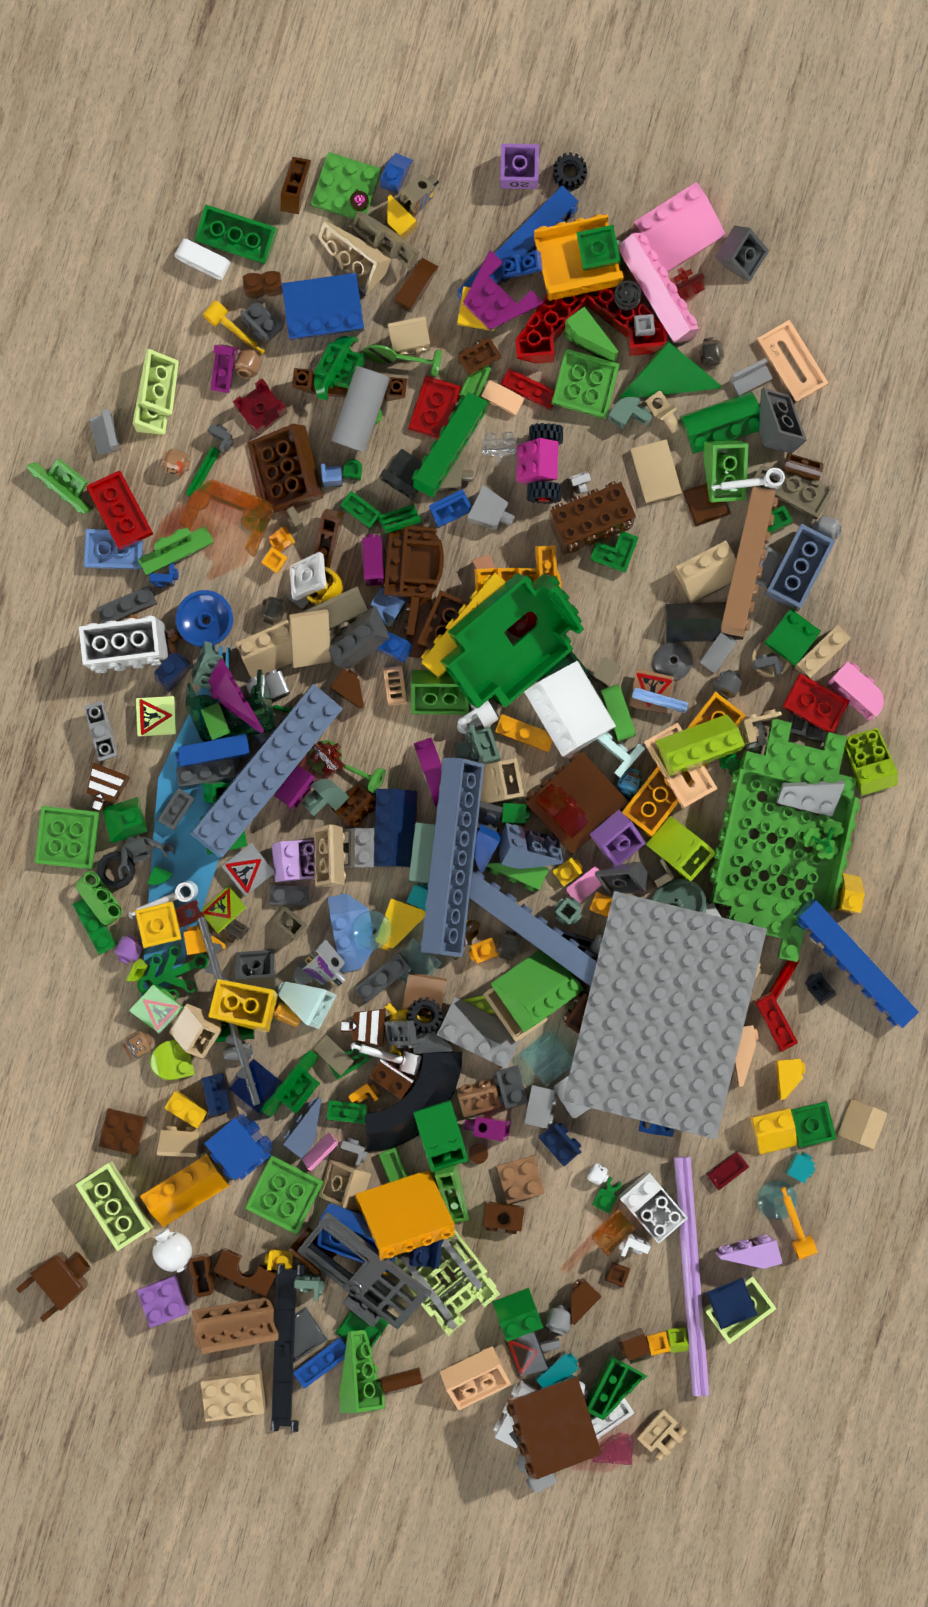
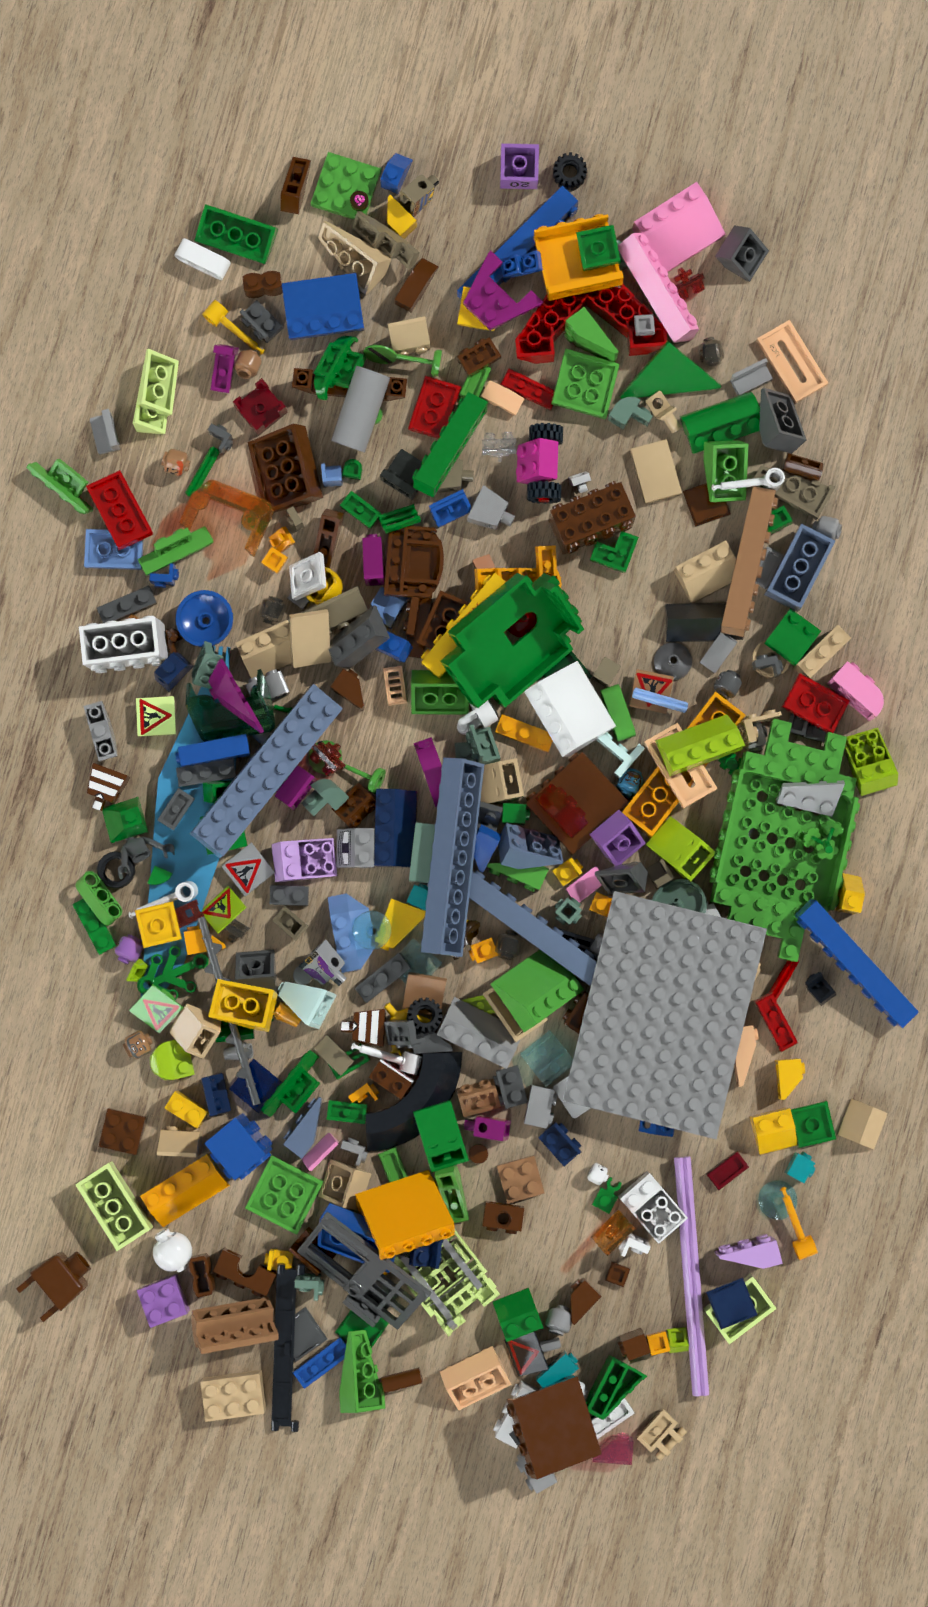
(67, 837): bright green plate -> none
(215, 721): bright green tile -> none
(329, 856): tan slope -> none
(627, 295): pearl dark grey wheel -> none

